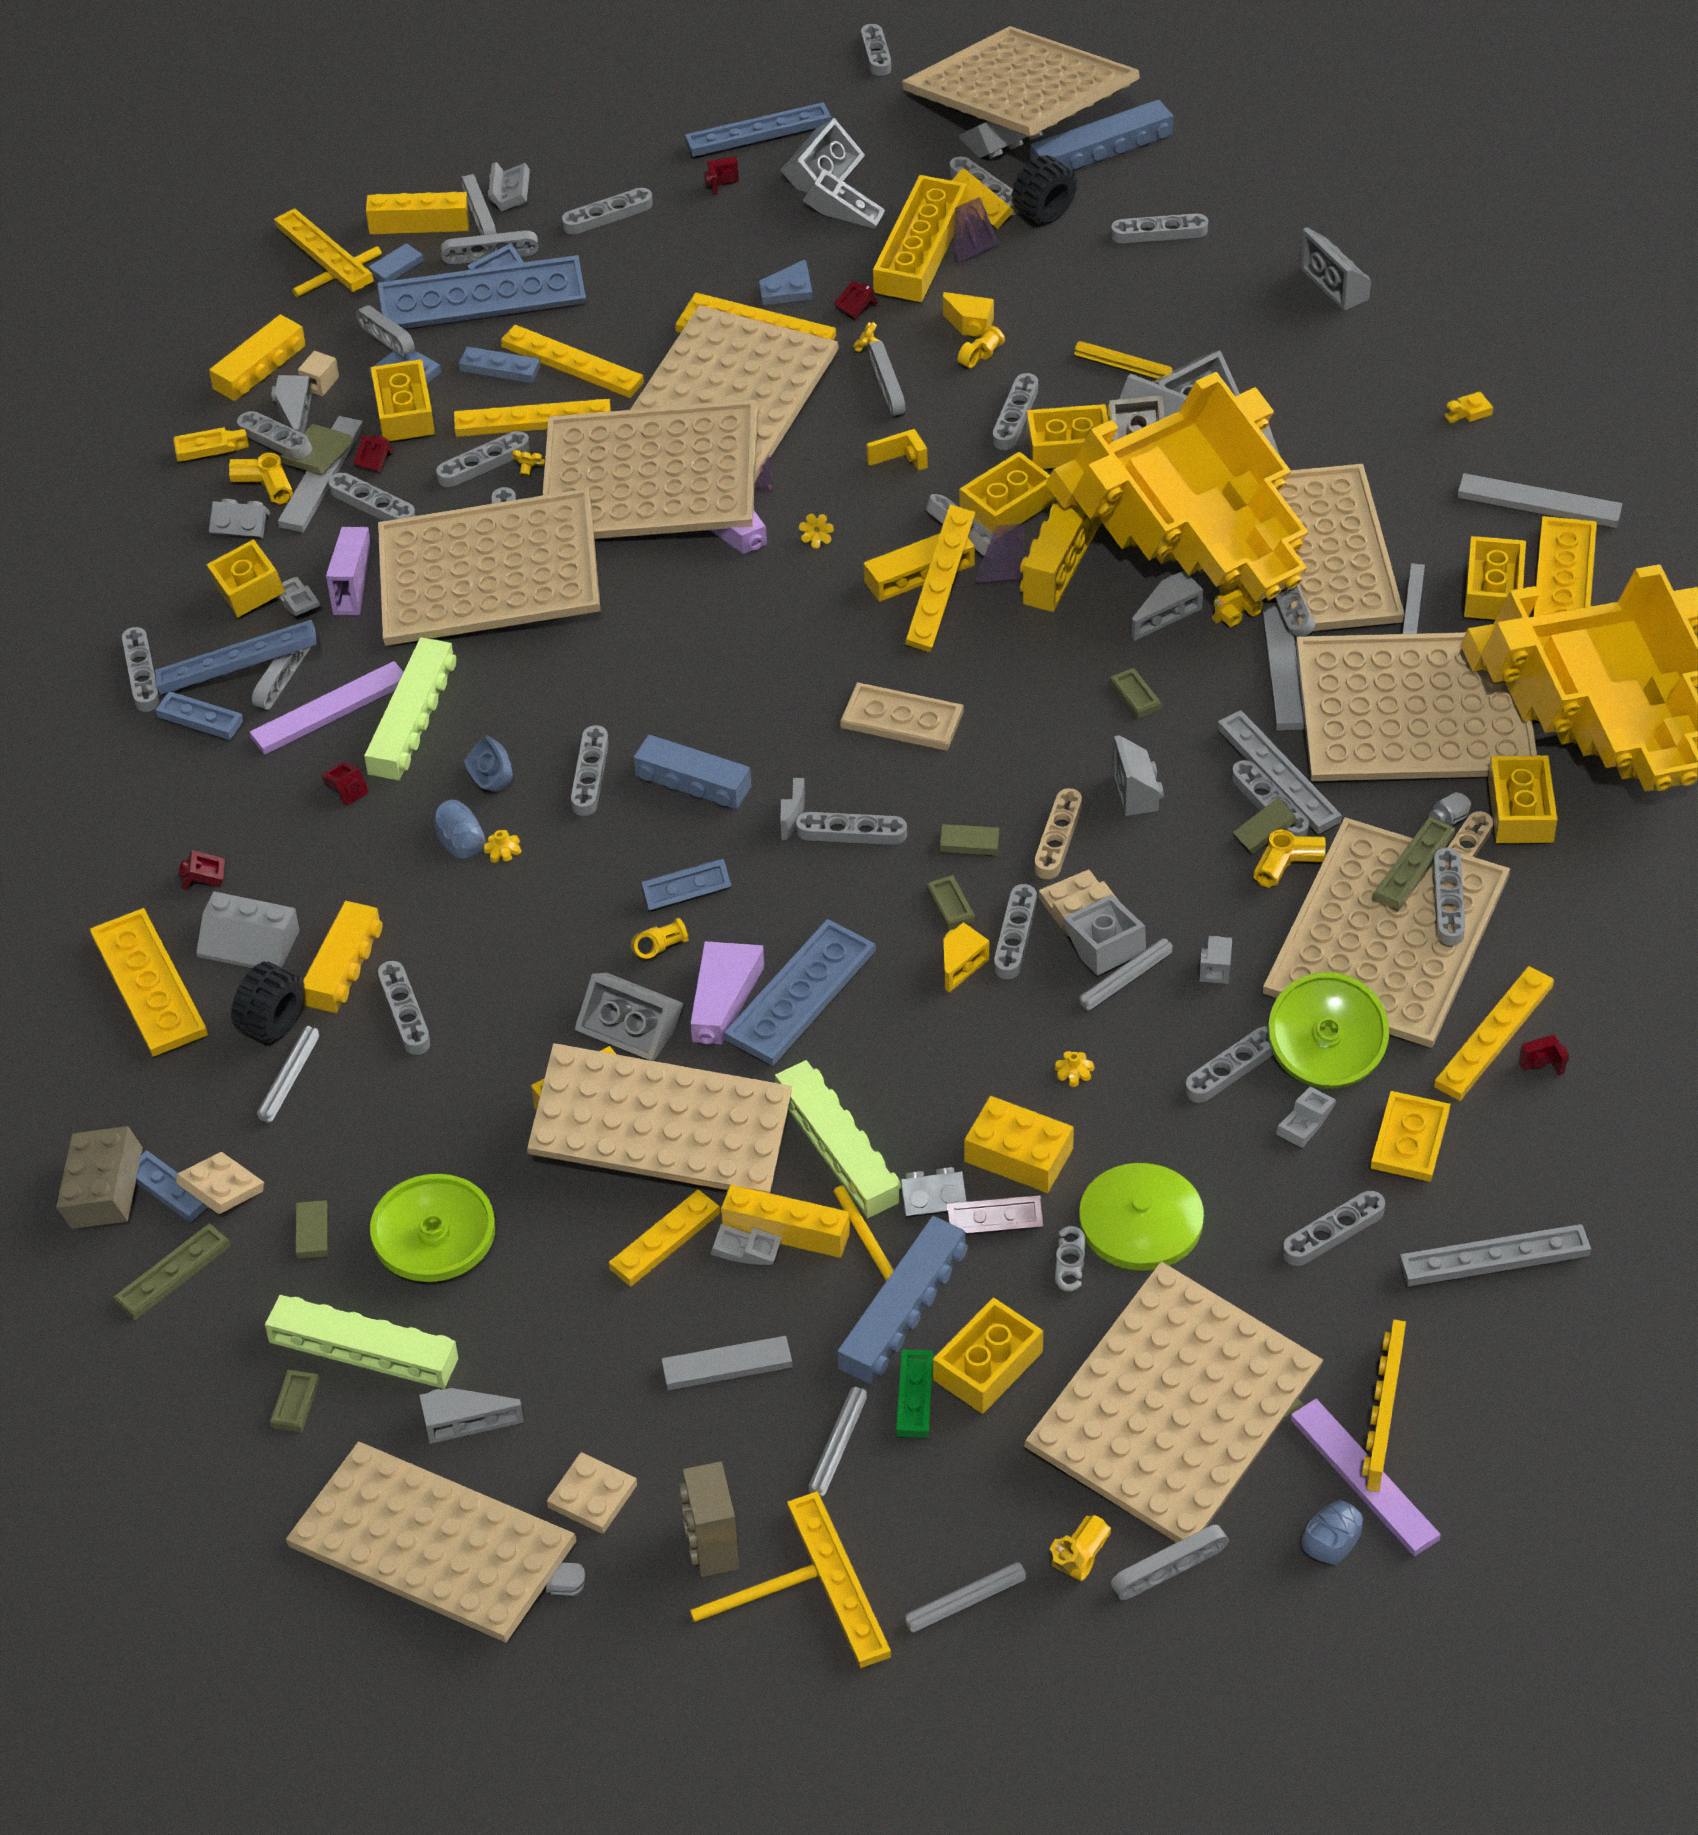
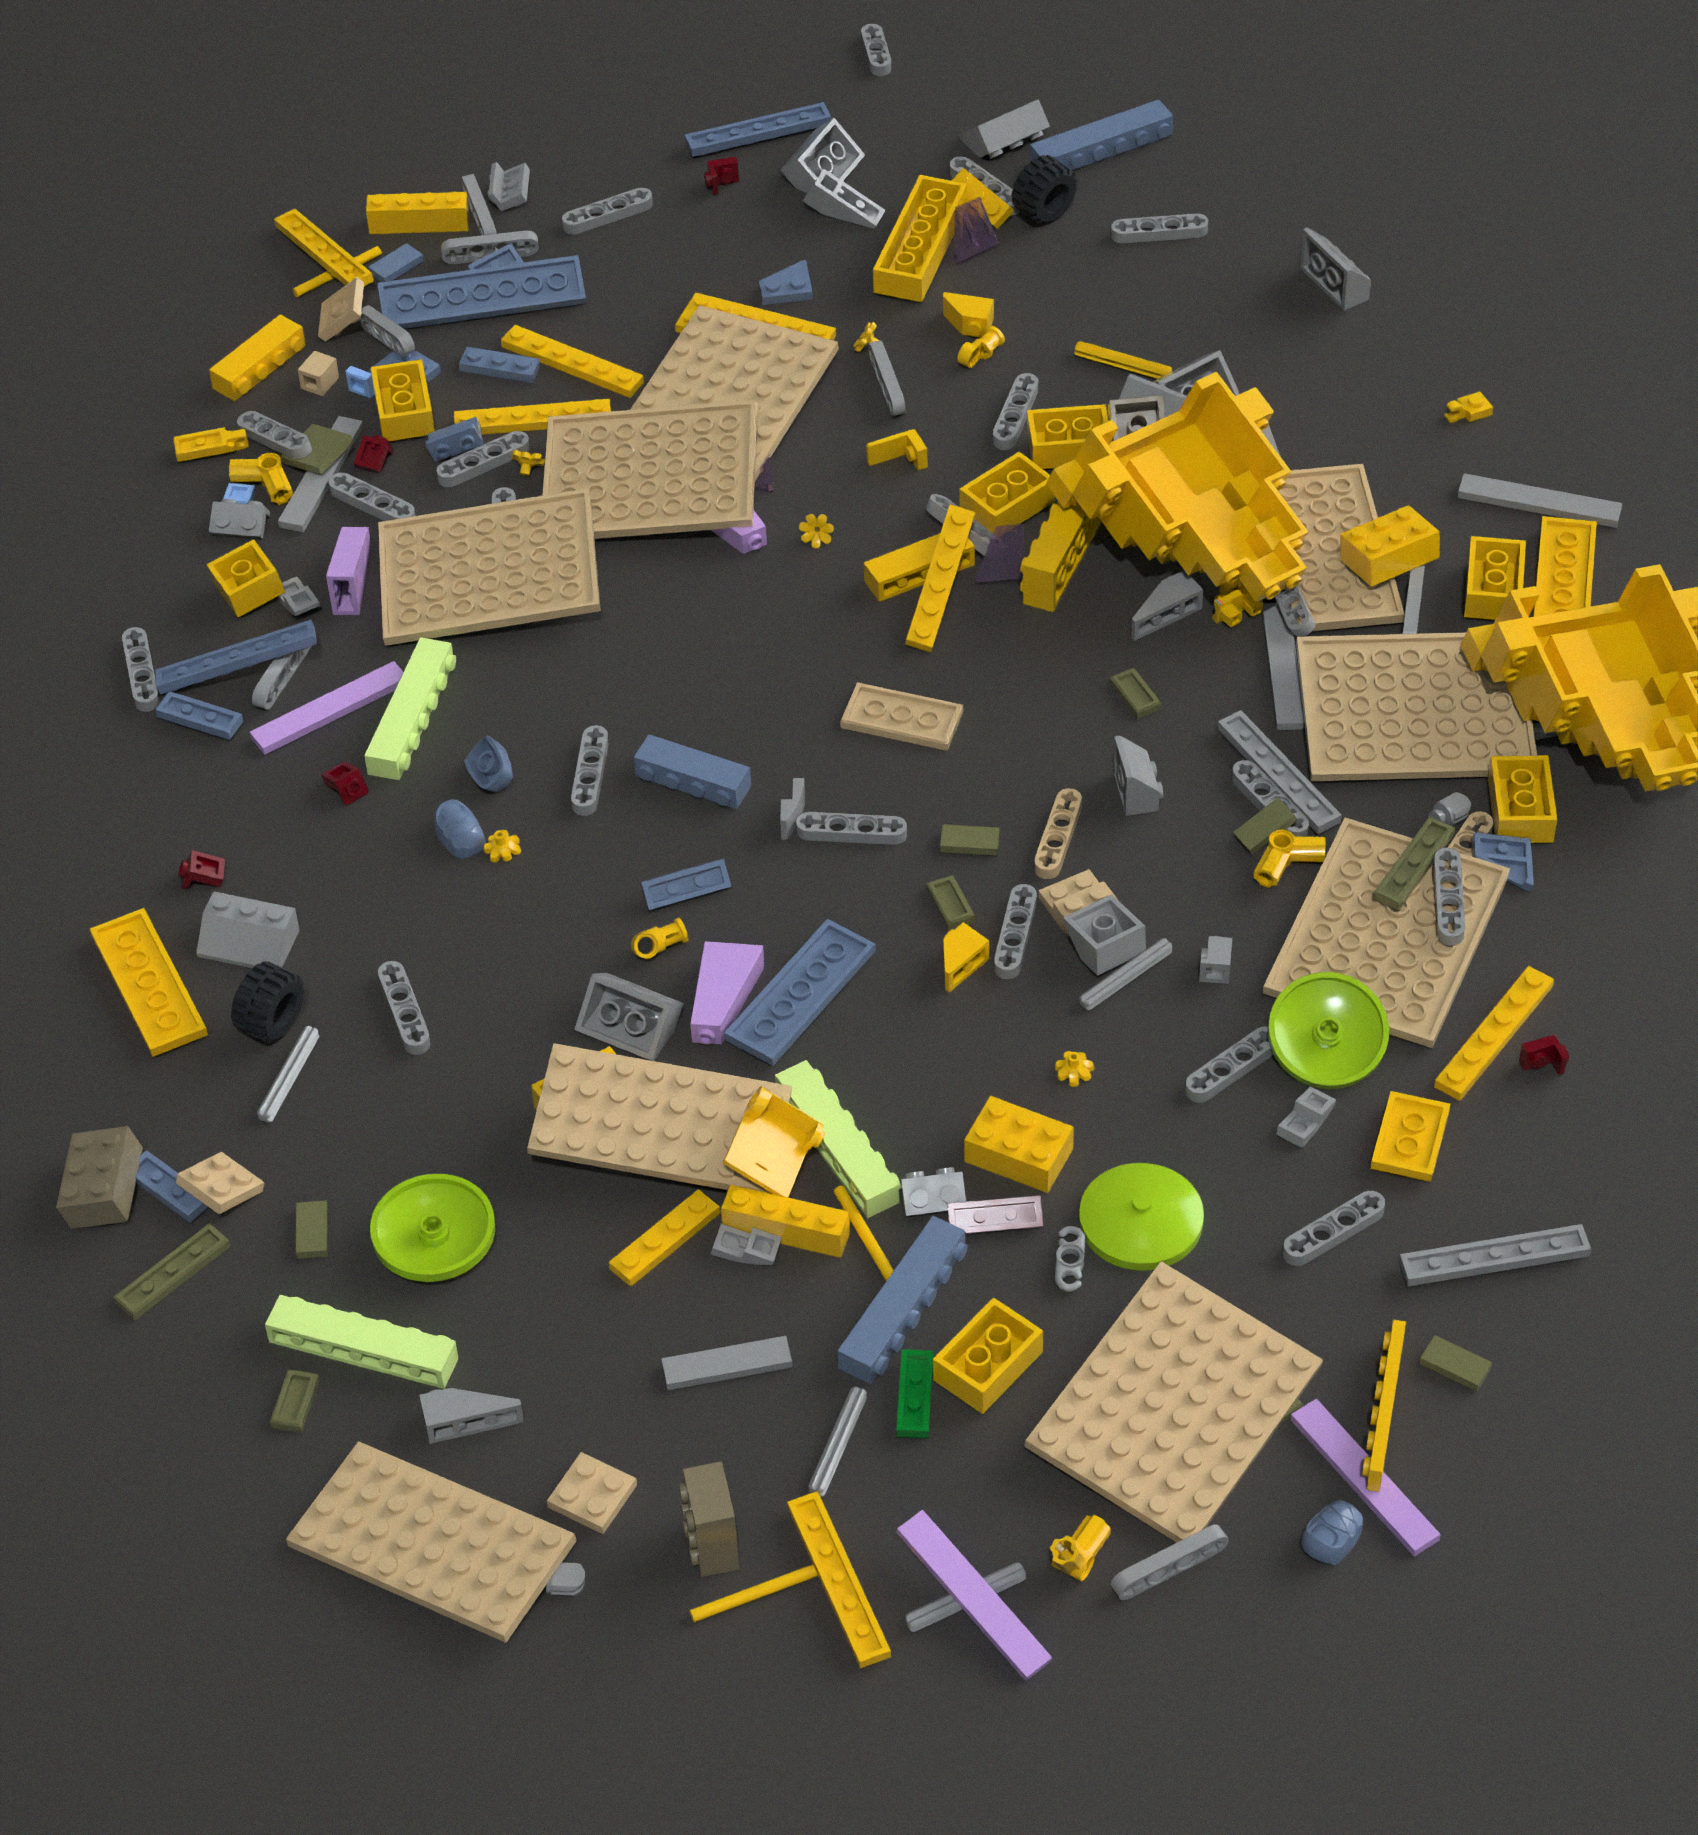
(240, 492): none -> light blue tile
(293, 400): light grey slope -> none
(341, 309): none -> tan plate
(341, 956): yellow brick -> none
(360, 382): none -> light blue tile
(454, 439): none -> sand blue bracket
(772, 1142): none -> yellow door
(855, 299): dark red bracket -> none
(974, 1595): none -> lavender tile
(1020, 80): tan plate -> none
(1390, 545): none -> yellow brick
(1455, 1363): none -> olive tile
(1507, 852): none -> sand blue wing

